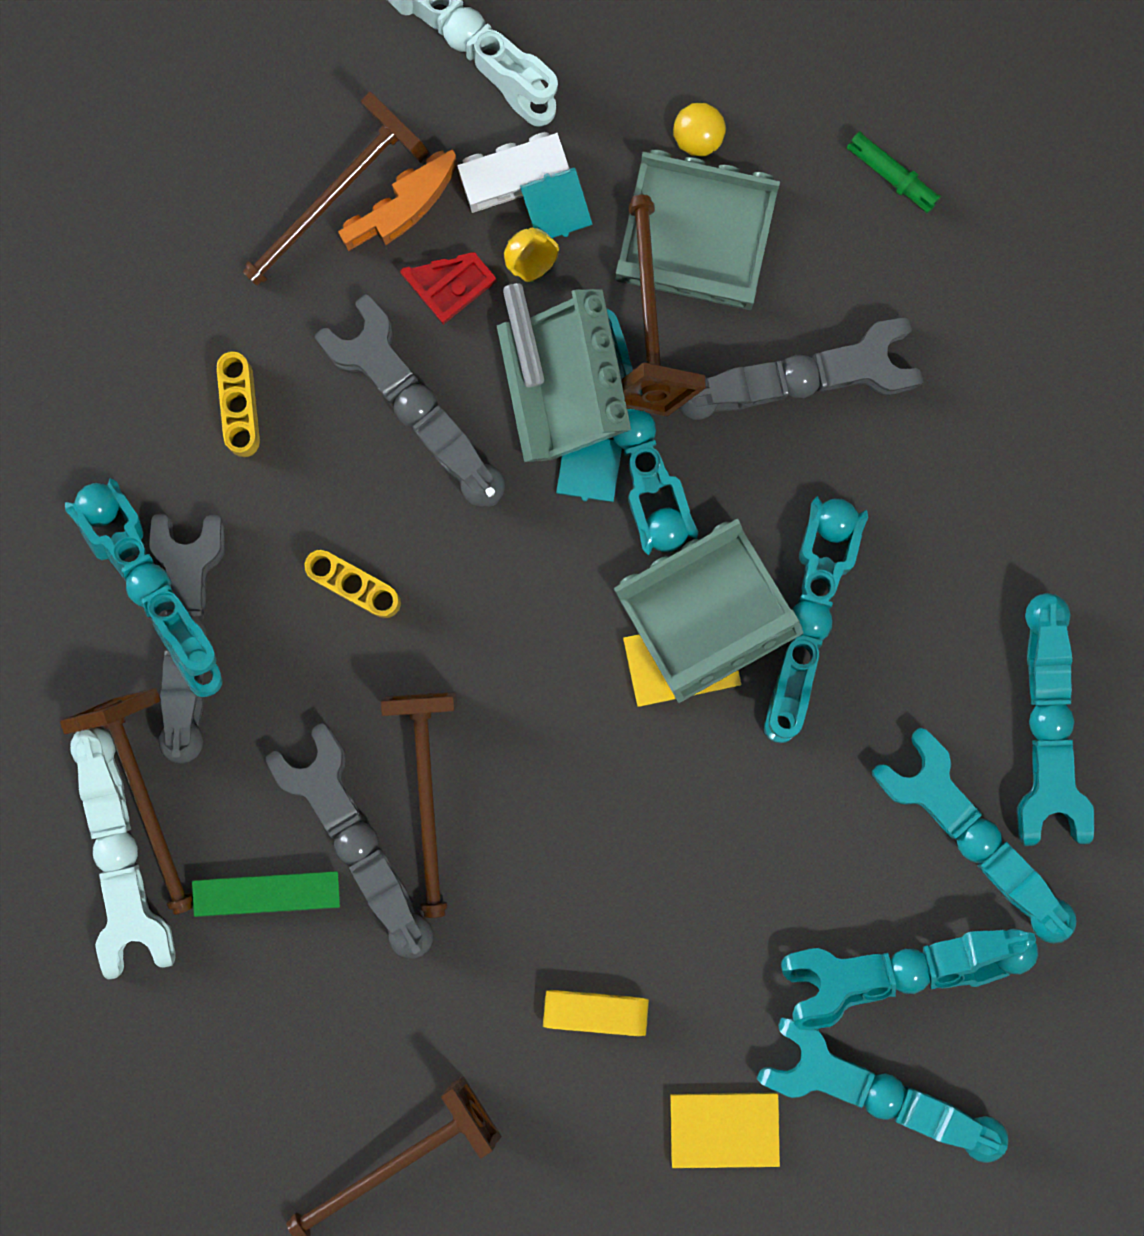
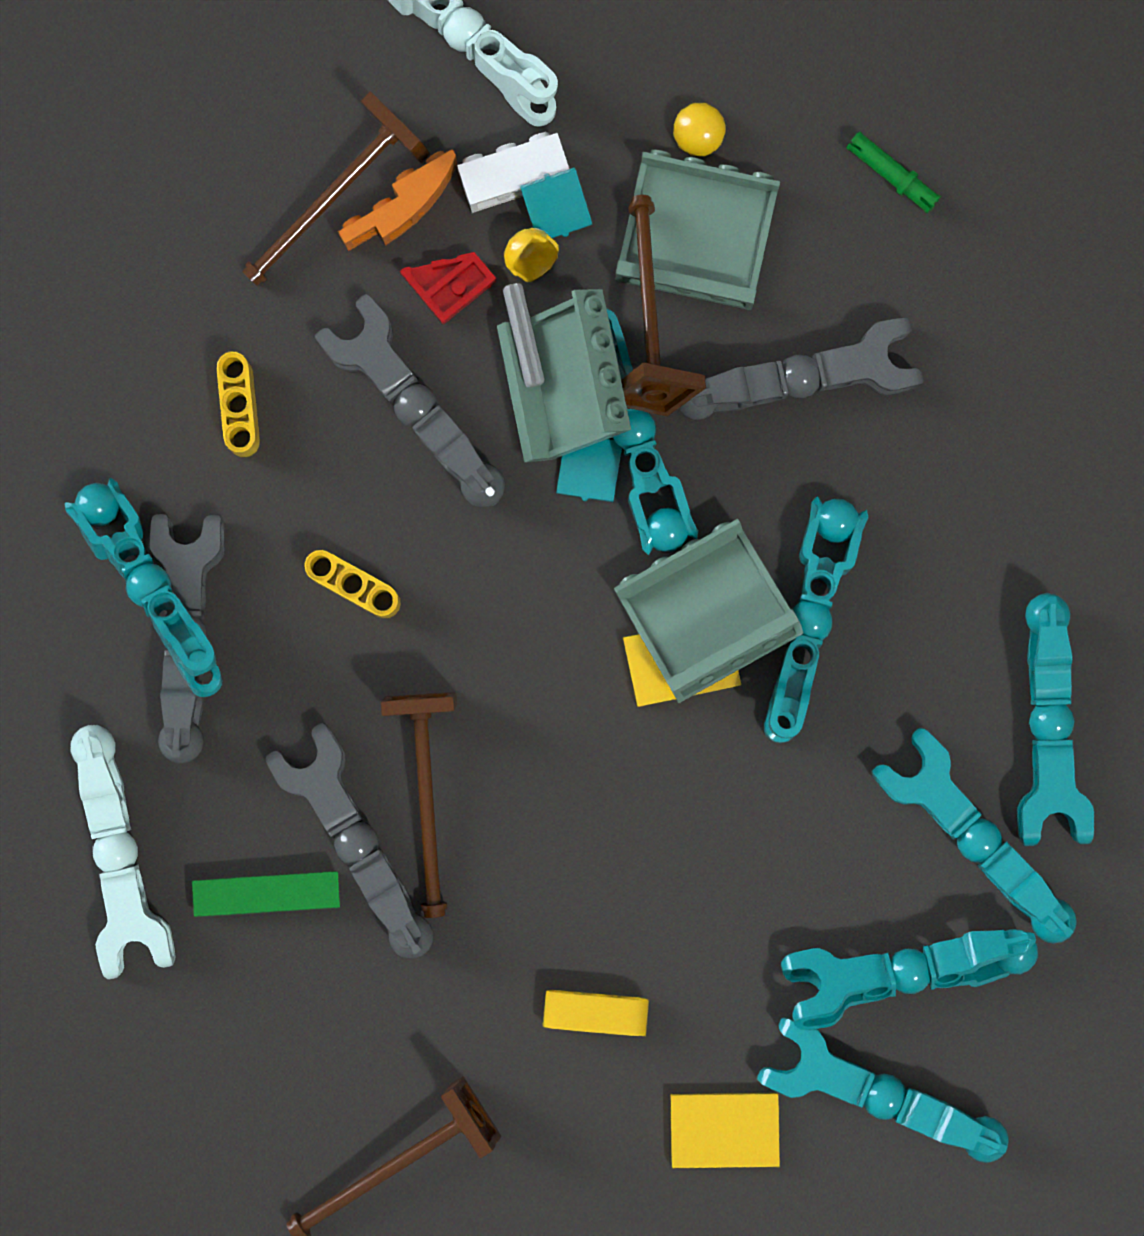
(112, 716): reddish brown tile -> none

